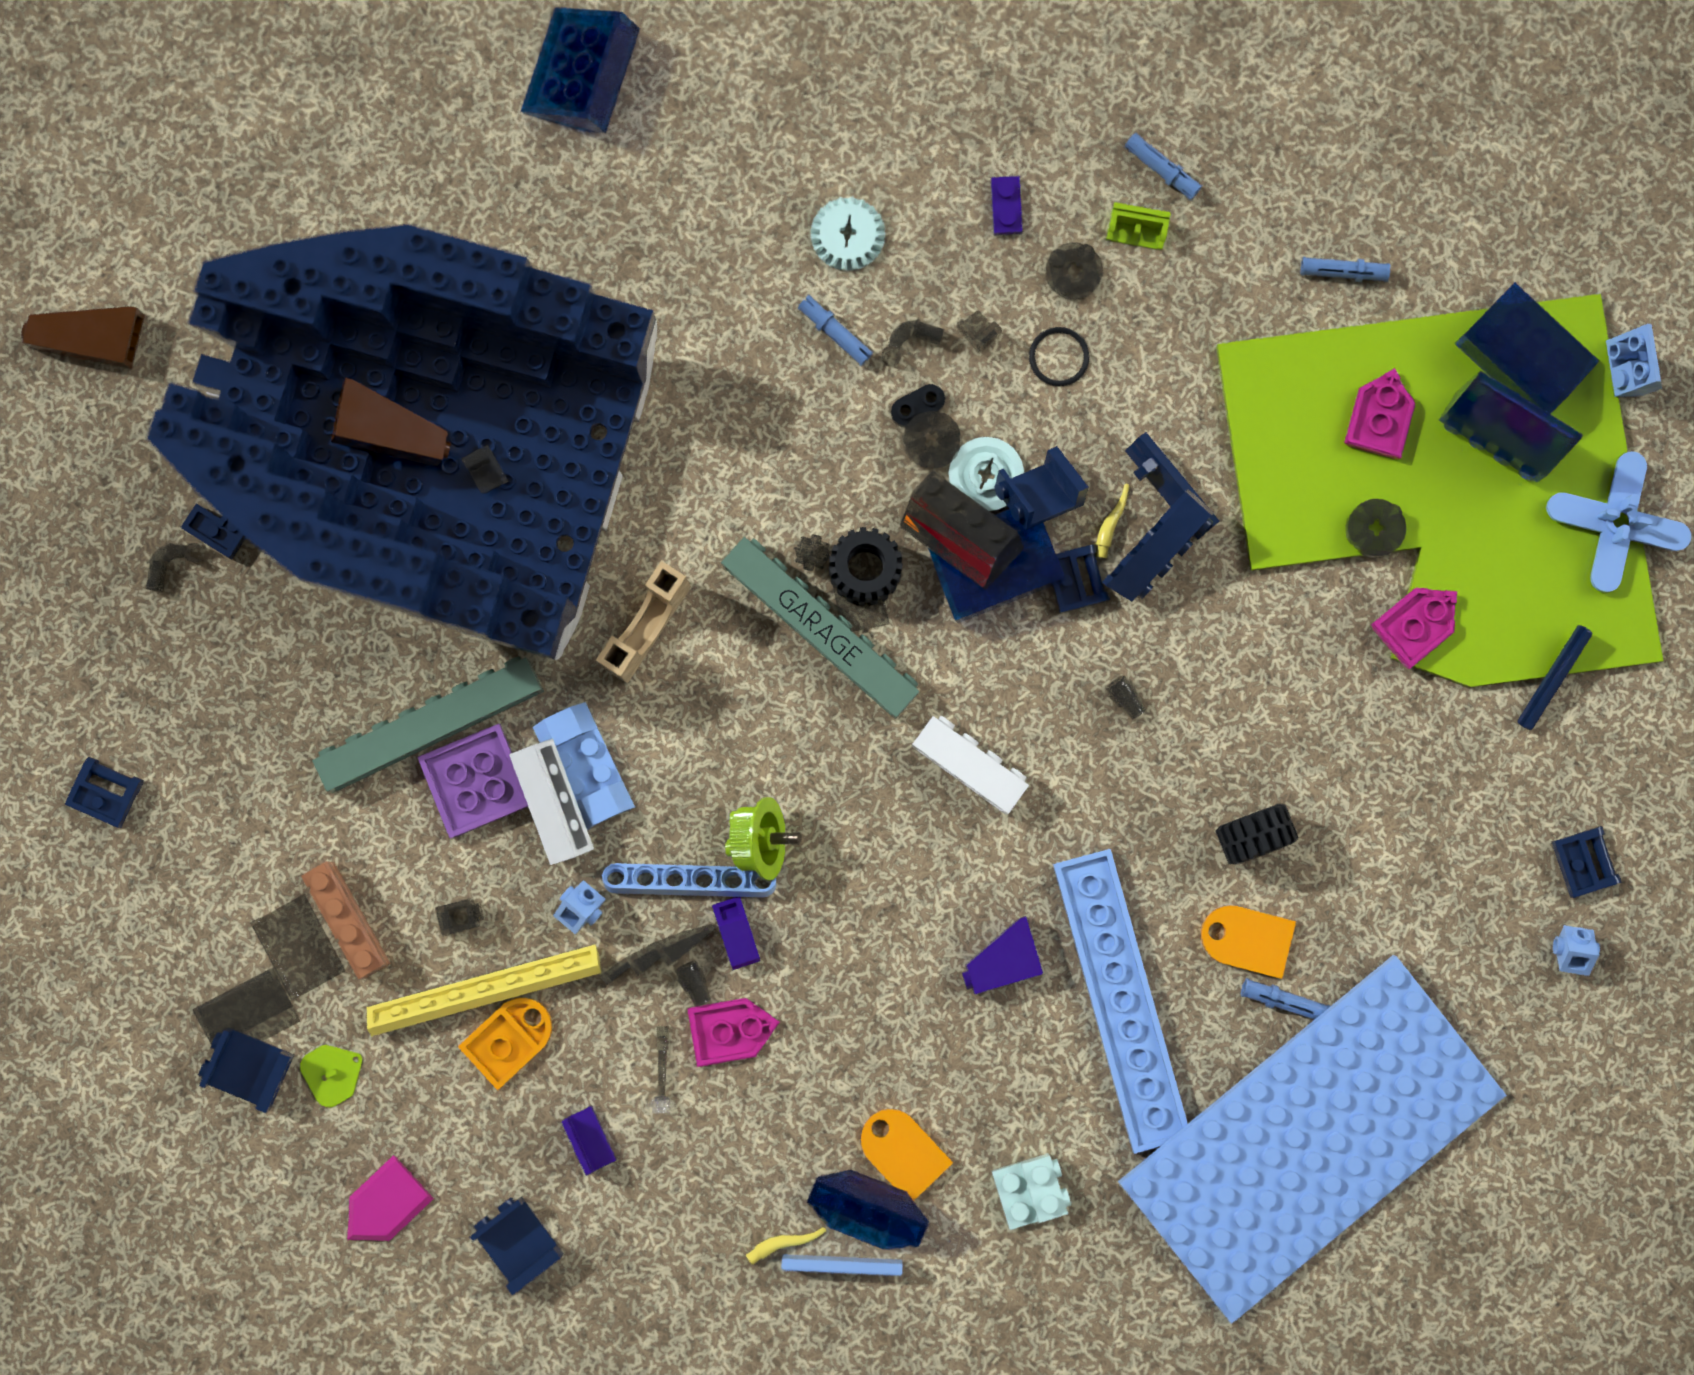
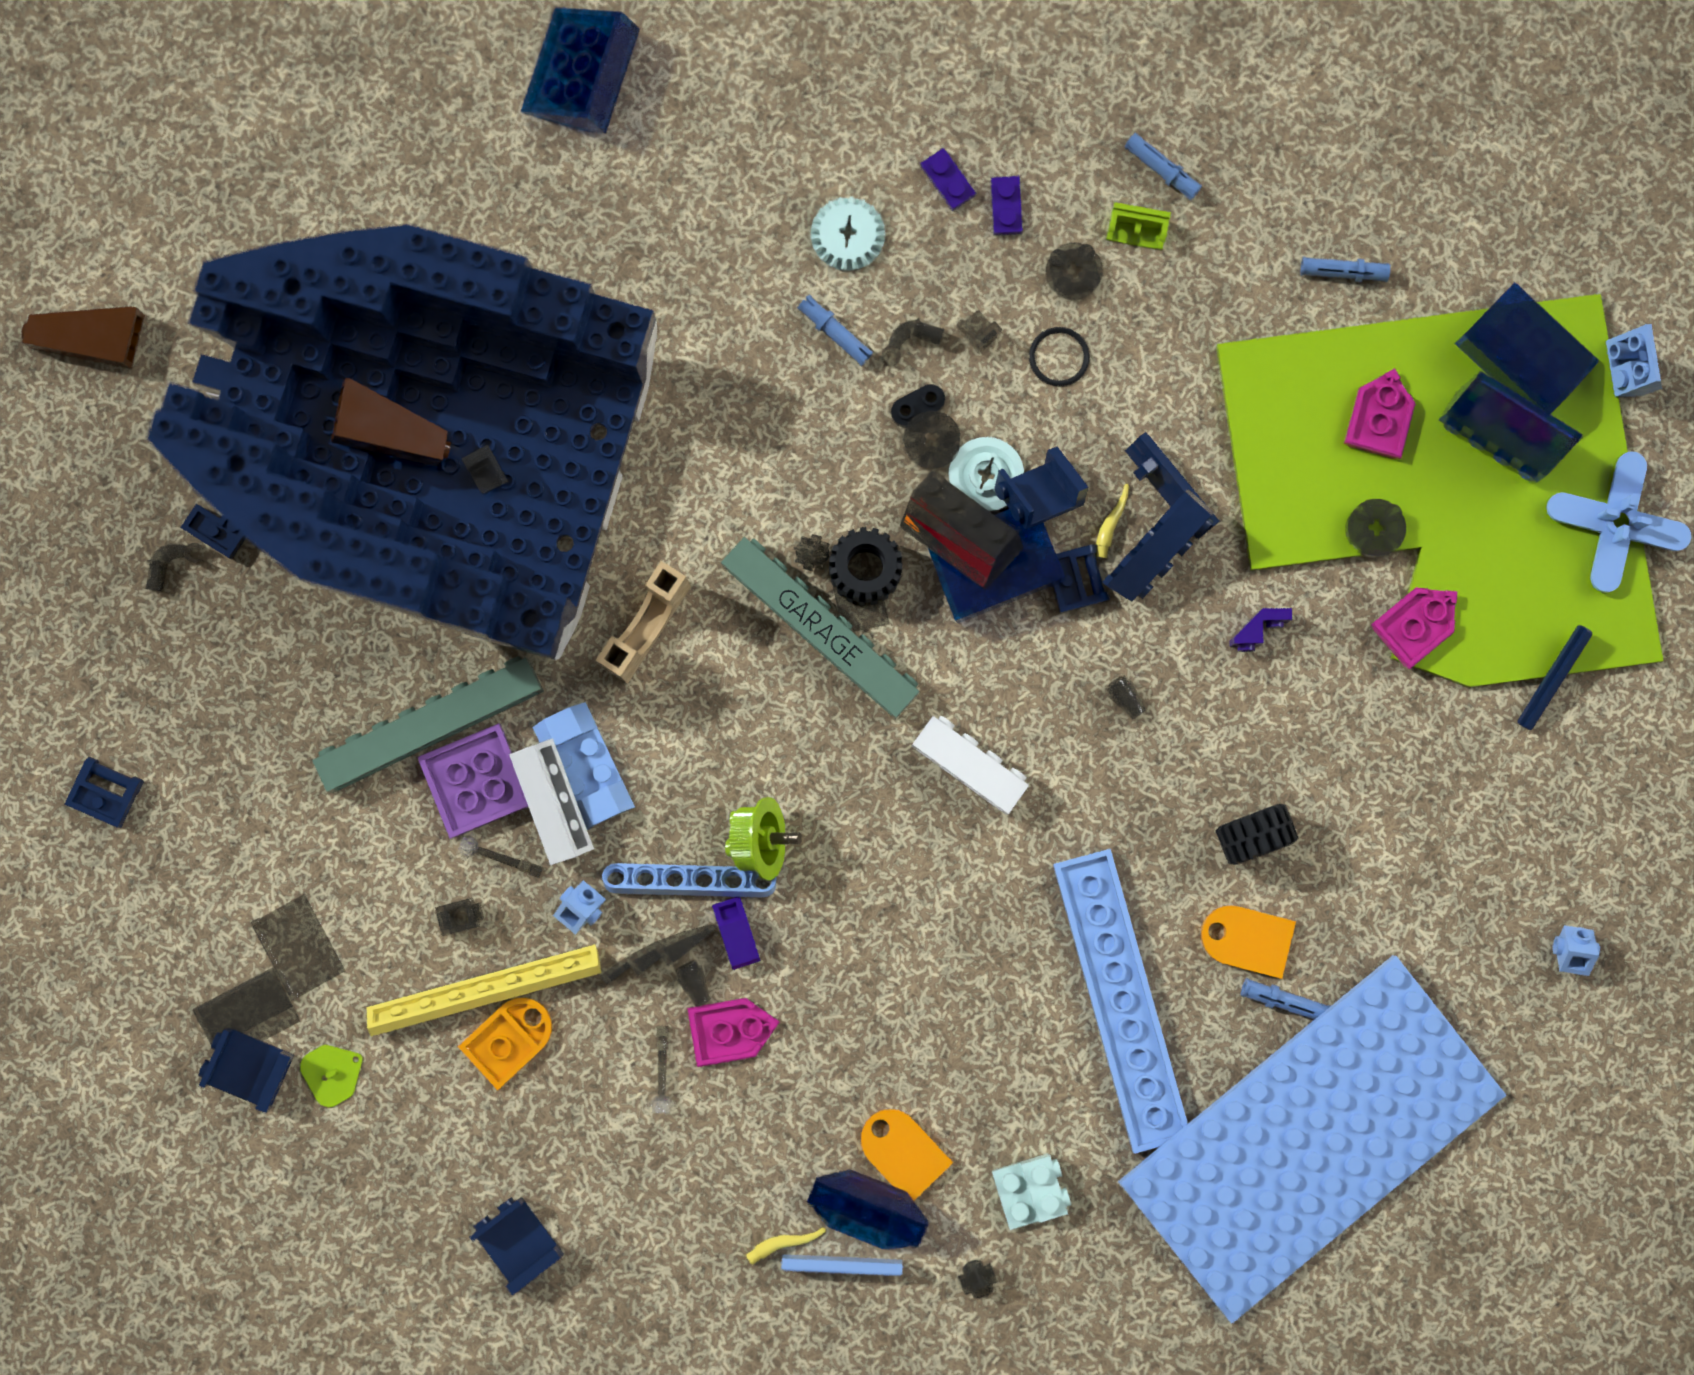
(345, 920): nougat brick -> none
(385, 1203): dark pink tile -> none
(469, 847): none -> clear smoke piece
(588, 1140): dark purple panel -> none
(947, 179): none -> dark purple plate
(977, 1279): none -> clear smoke gear
(1005, 960): dark purple slope -> none
(1252, 633): none -> dark purple slope
(1578, 865): dark blue plate -> none

